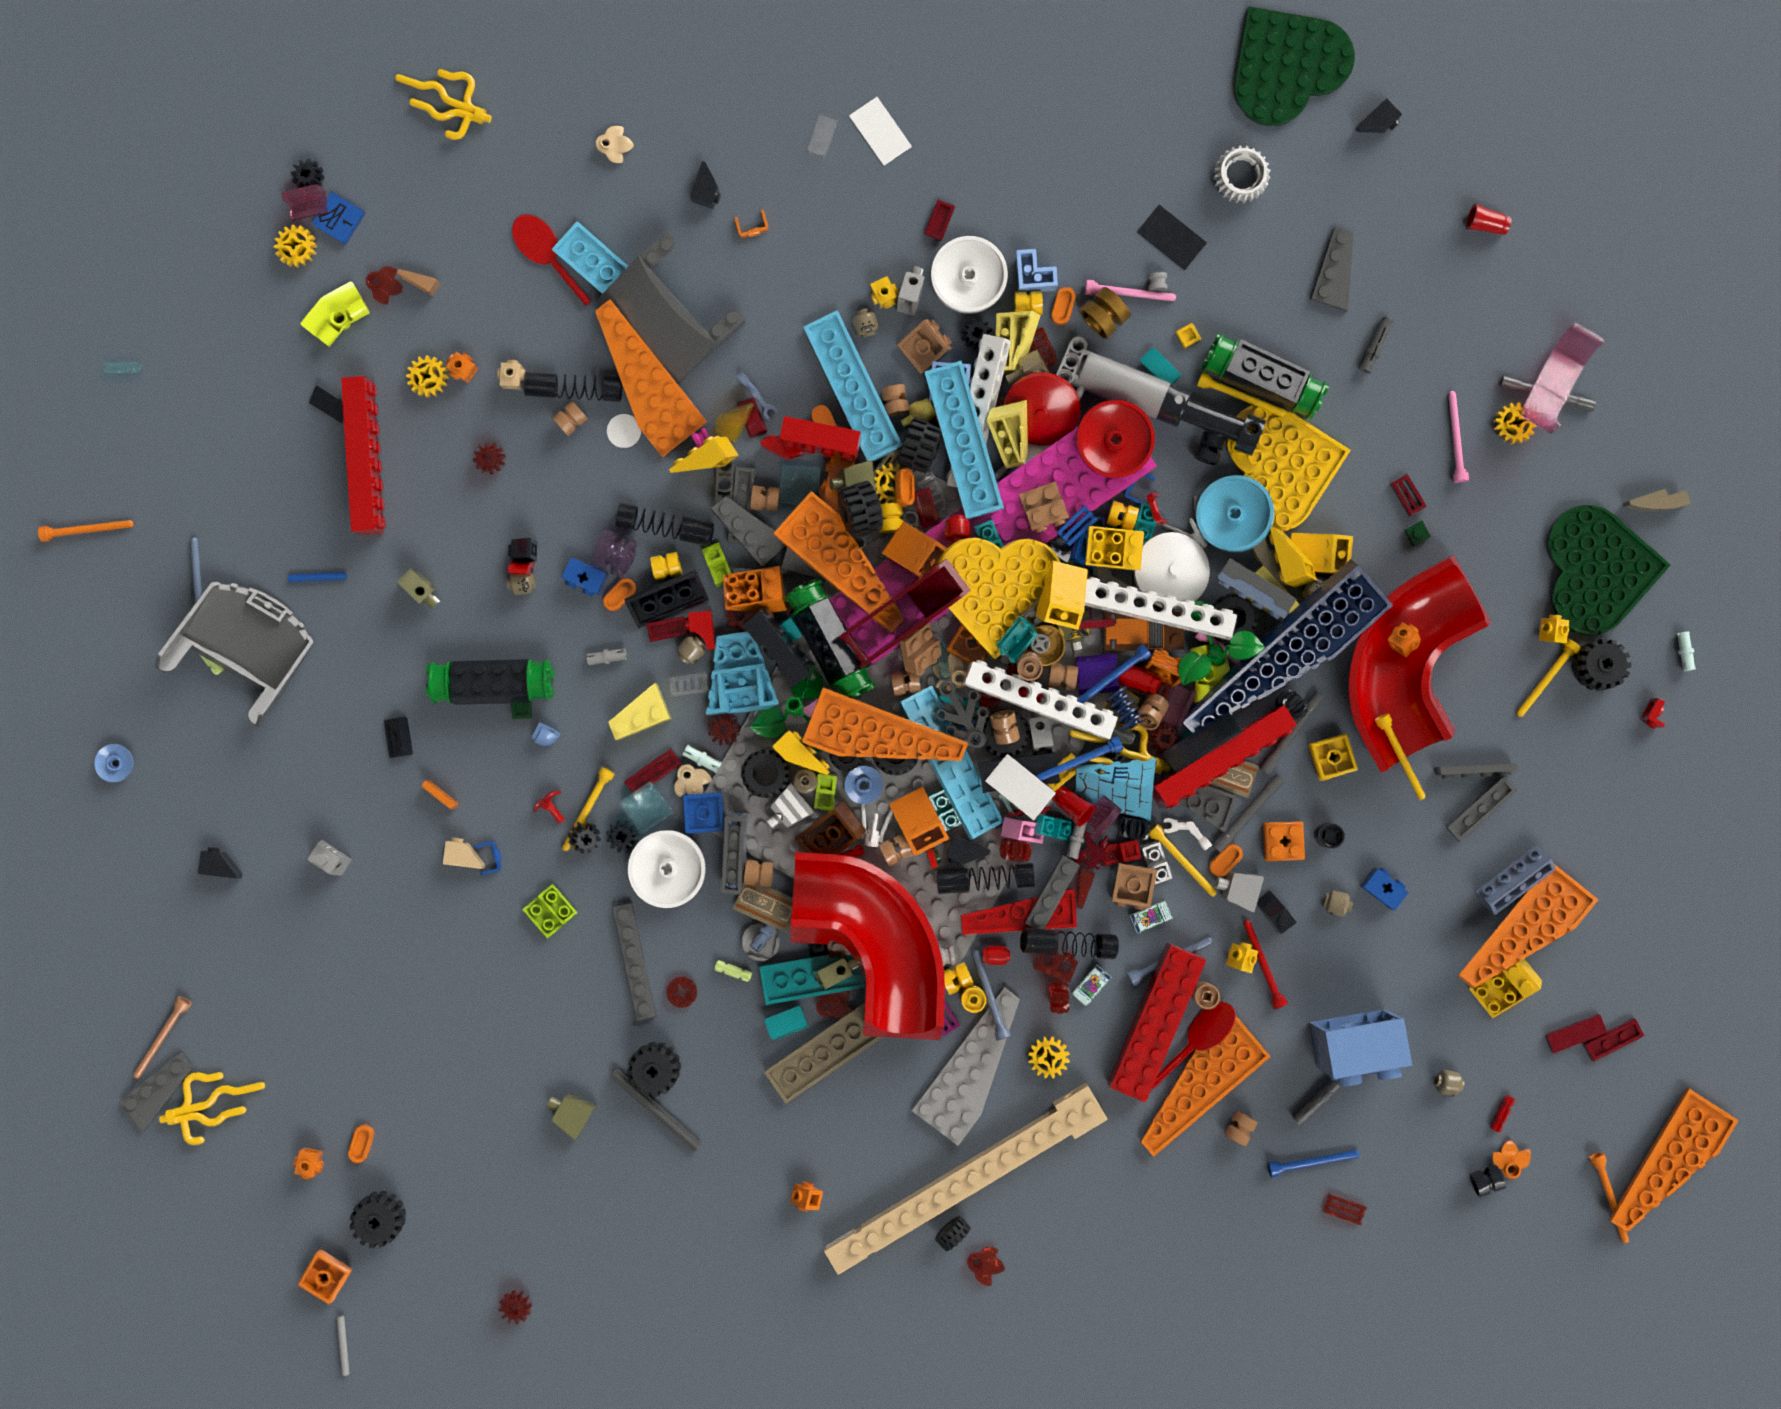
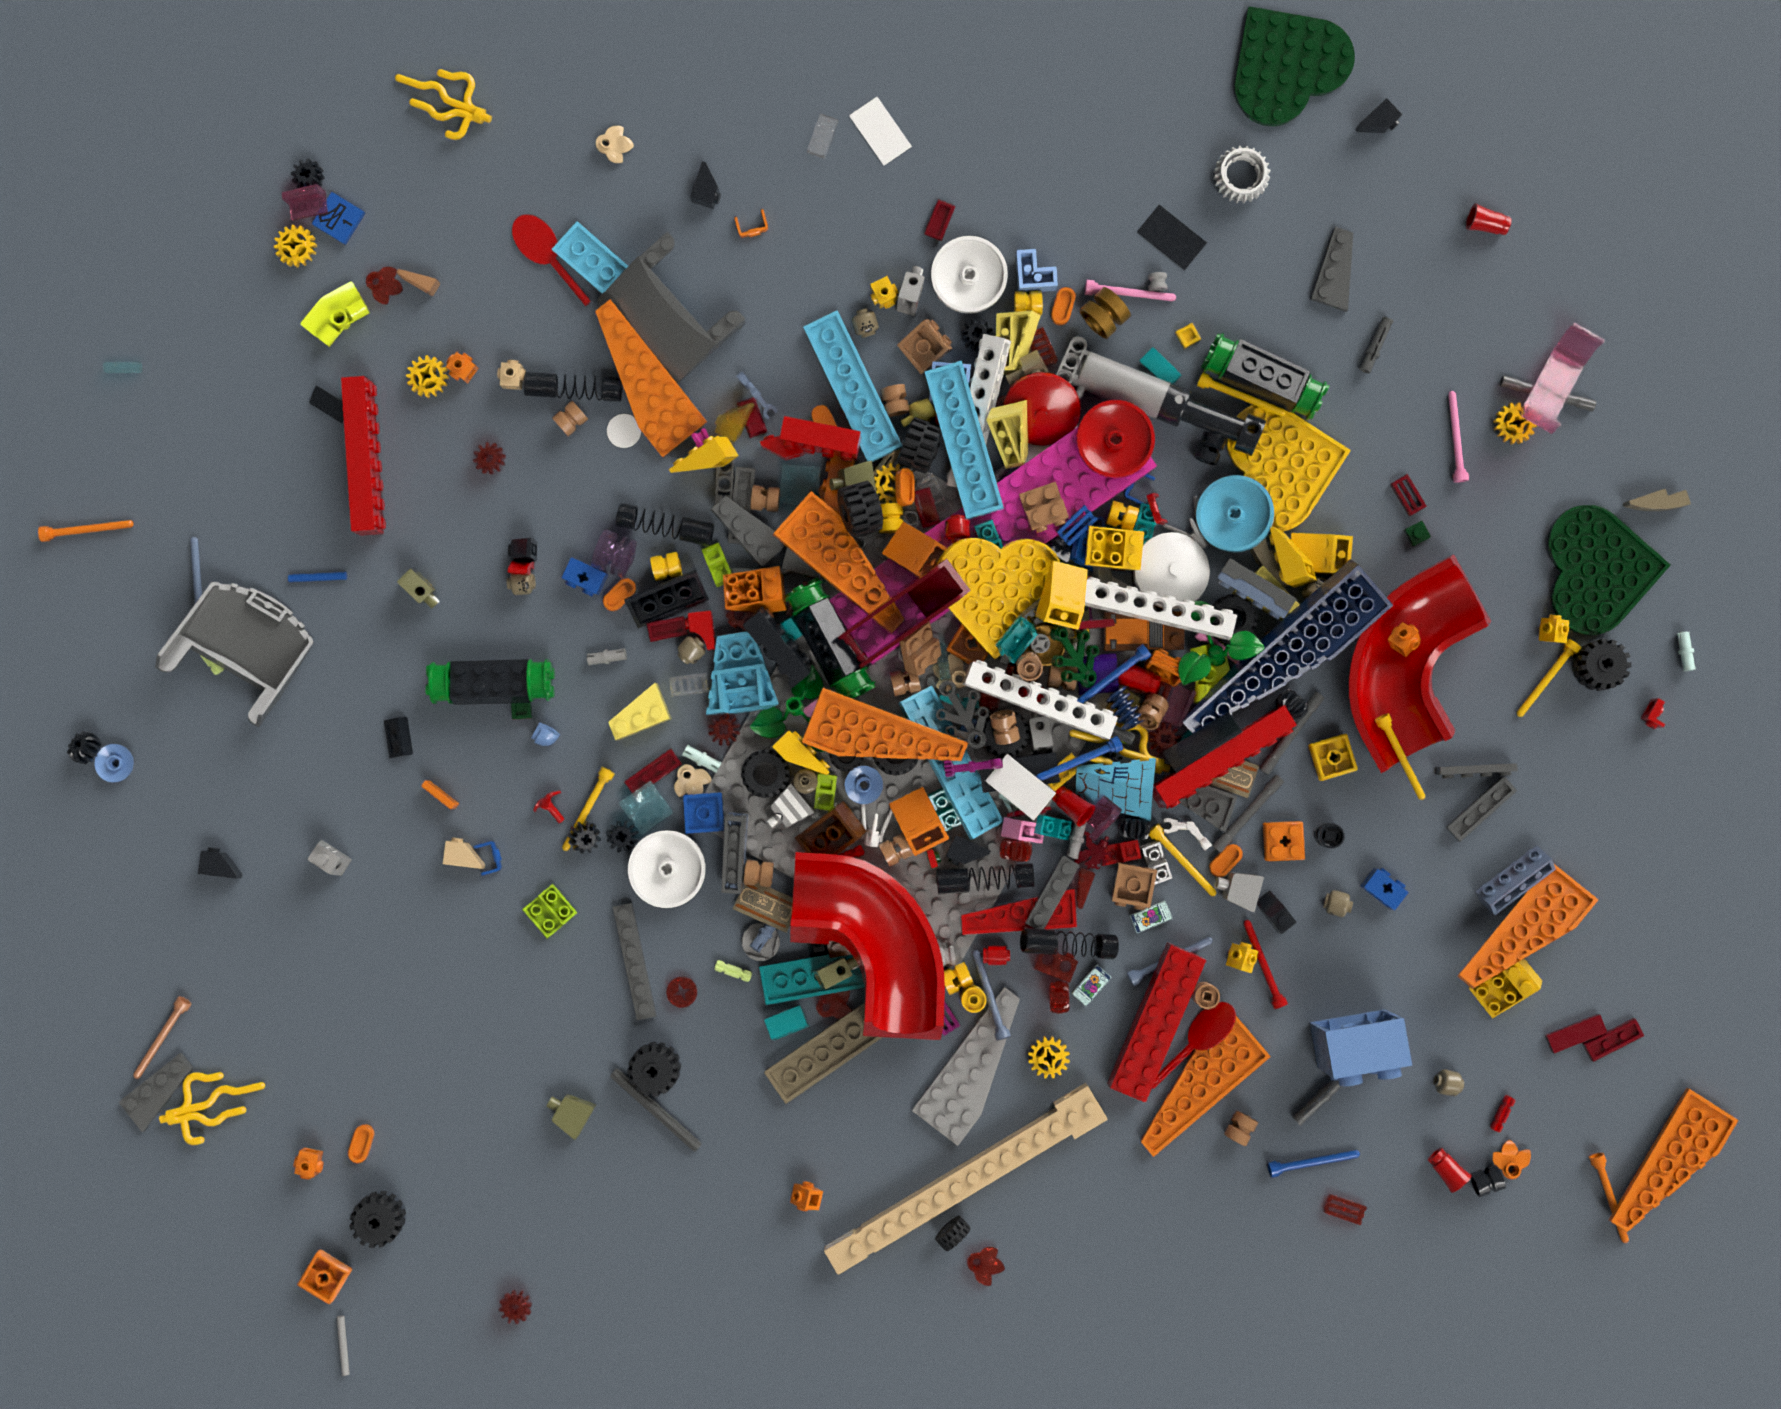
(84, 747): none -> black gear
(951, 769): none -> magenta piece
(1076, 656): none -> dark green plant
(1449, 1170): none -> red plant

